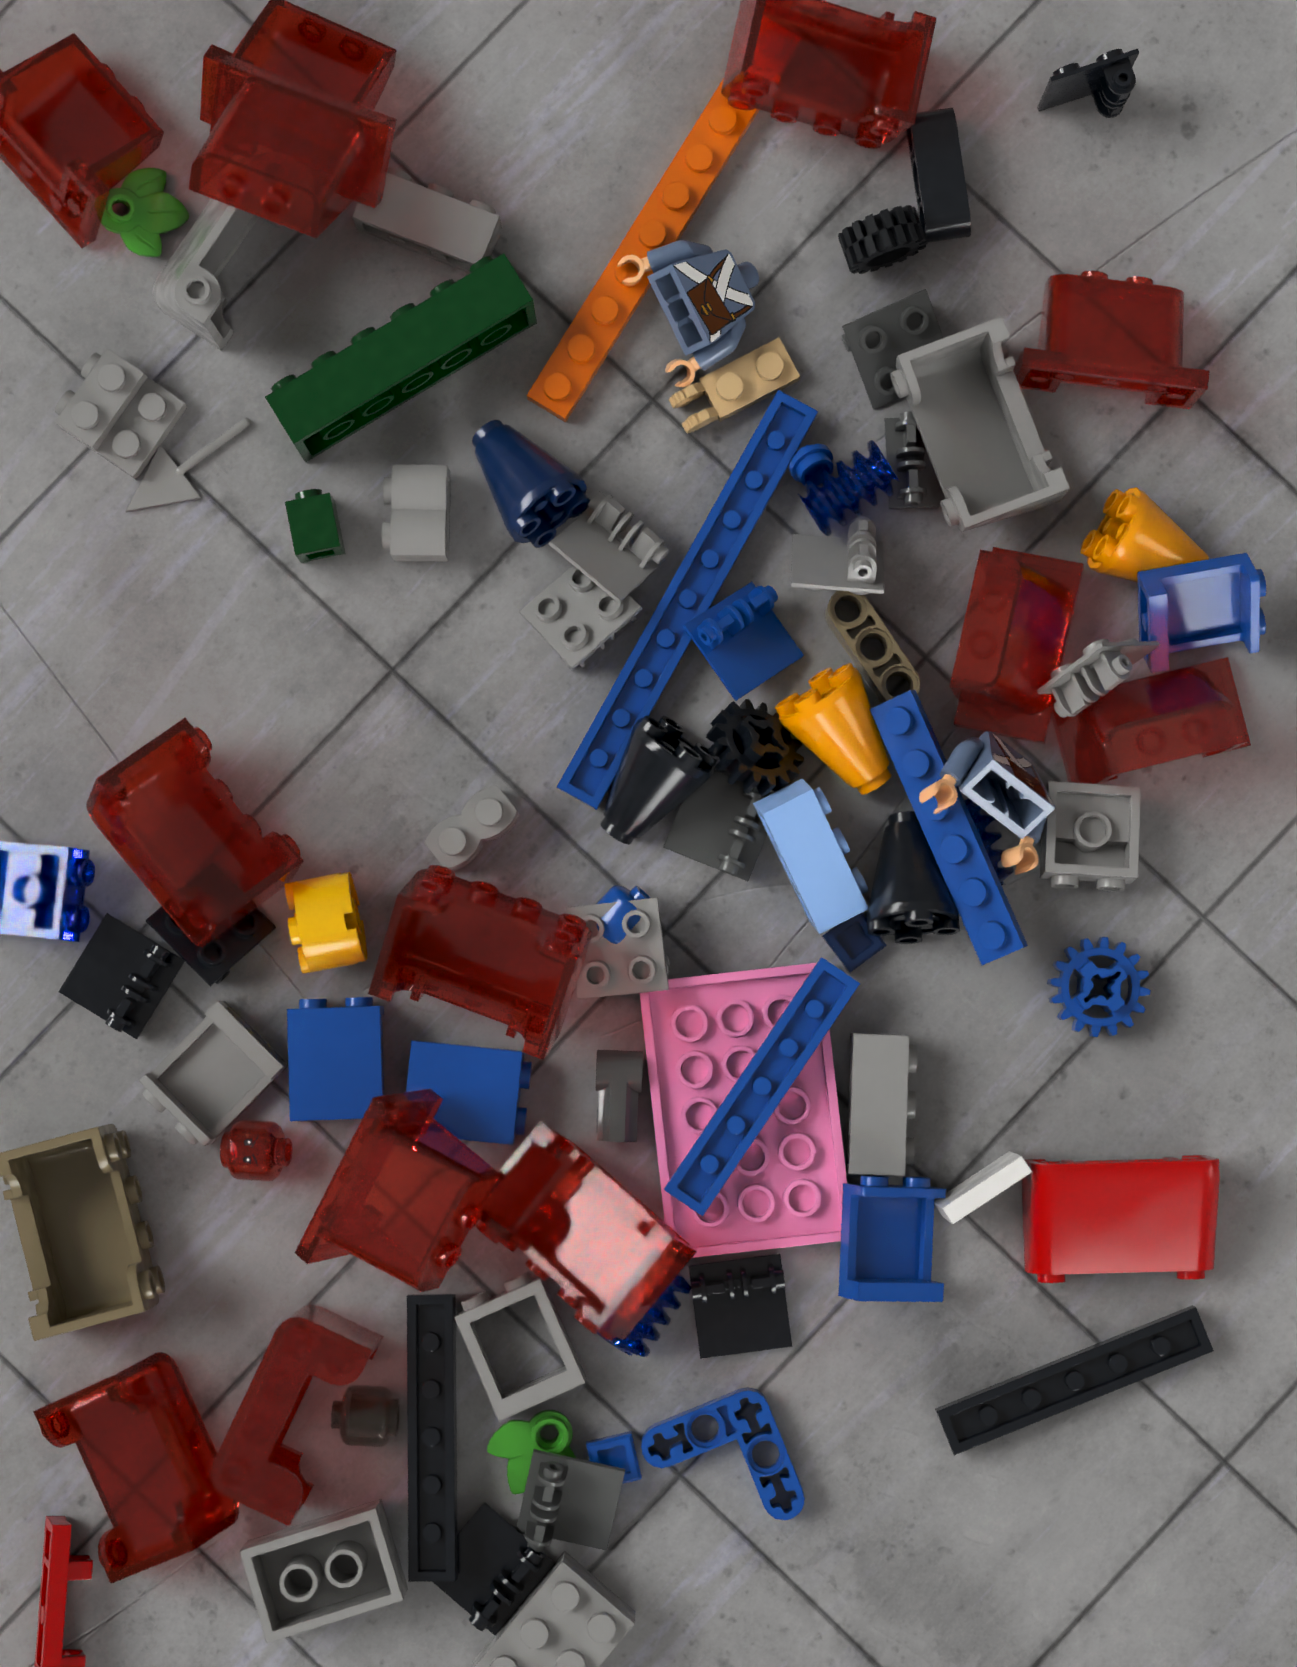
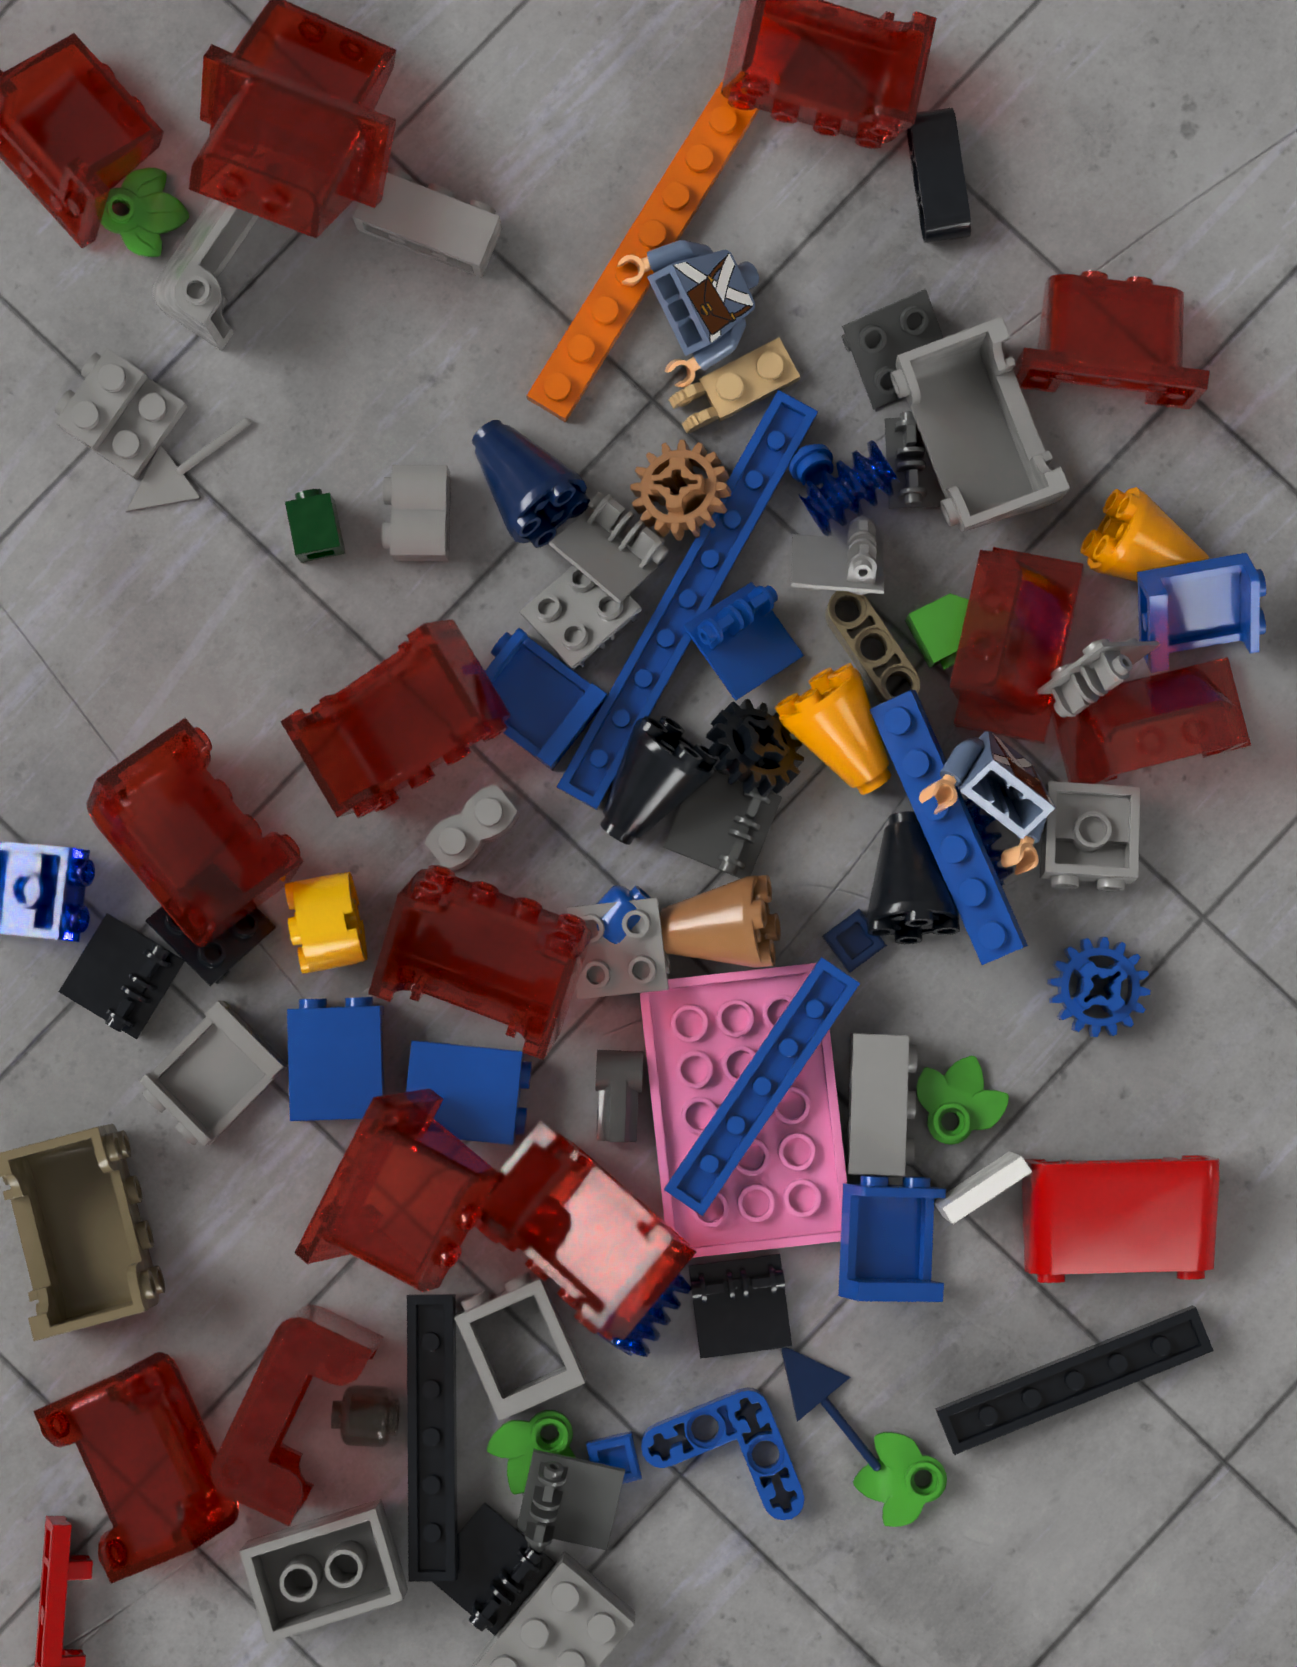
(255, 1150): clear red head -> none
(399, 721): none -> clear red windscreen
(403, 356): dark green brick -> none
(544, 697): none -> blue panel
(693, 503): none -> medium nougat gear
(725, 924): none -> medium nougat cone
(812, 1384): none -> dark blue piece
(813, 854): light blue brick -> none
(882, 239): black tyre -> none
(895, 1480): none -> bright green plate
(939, 629): none -> bright green slope
(962, 1094): none -> bright green plate
(1107, 80): black hinge -> none

